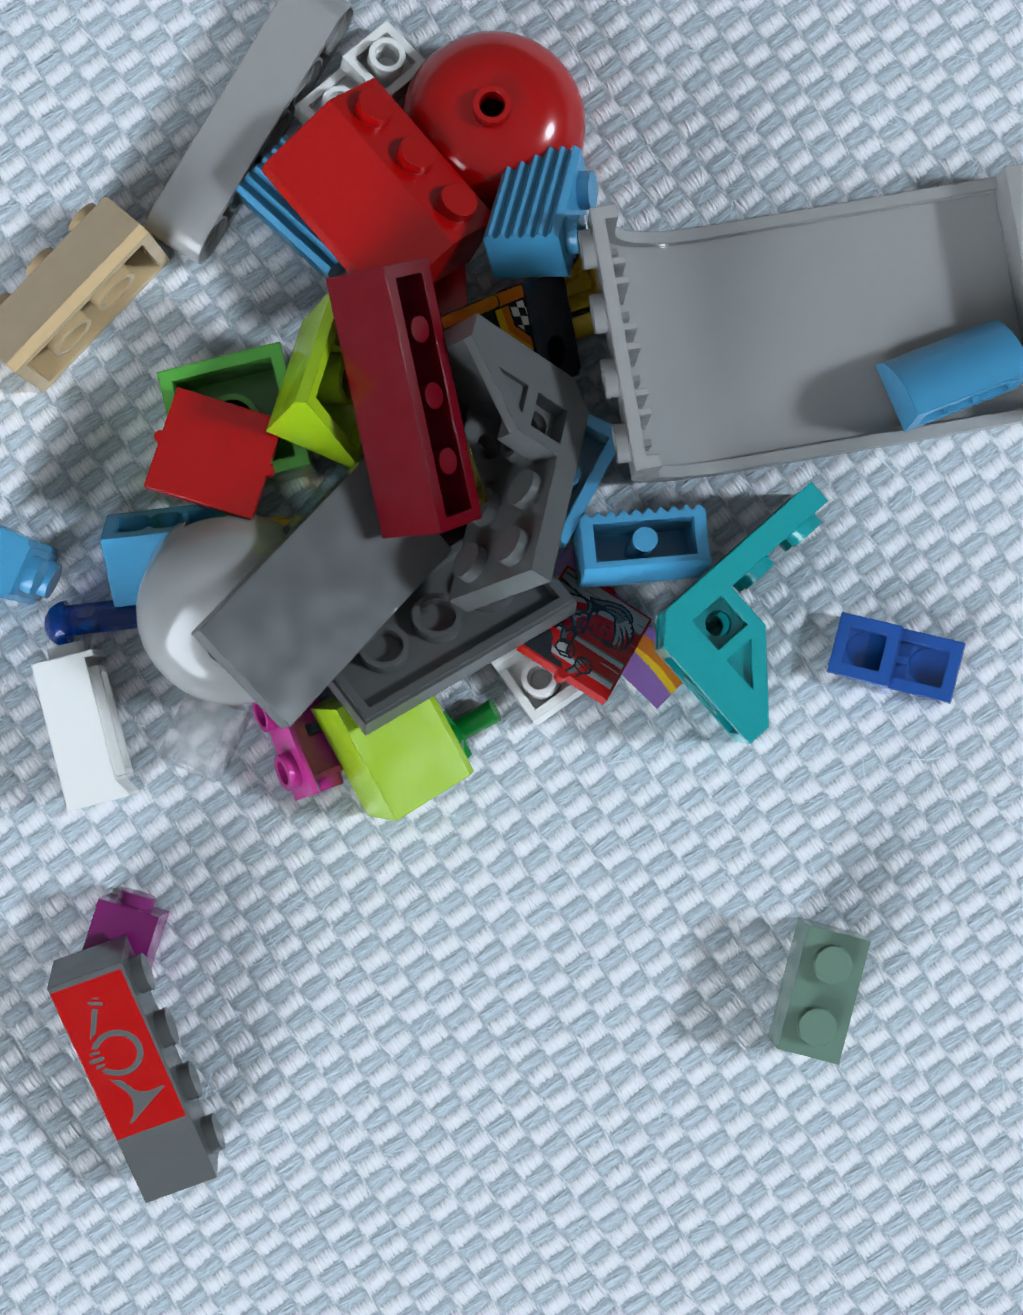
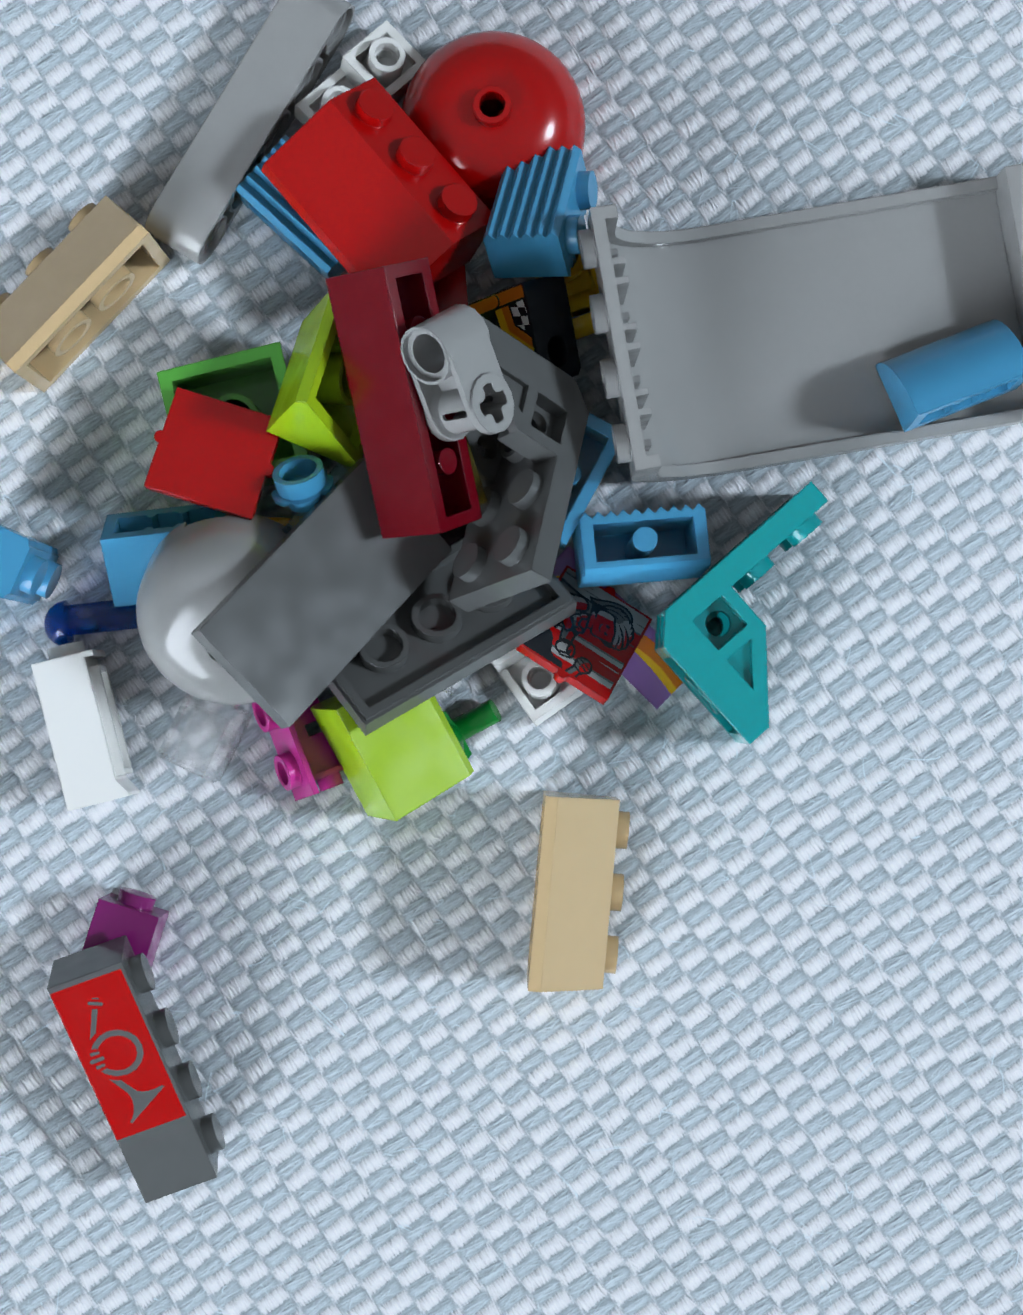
(301, 482): none -> dark azure plate
(455, 371): none -> light grey piece
(576, 892): none -> tan slope
(818, 990): sand green brick -> none
(896, 658): blue slope -> none

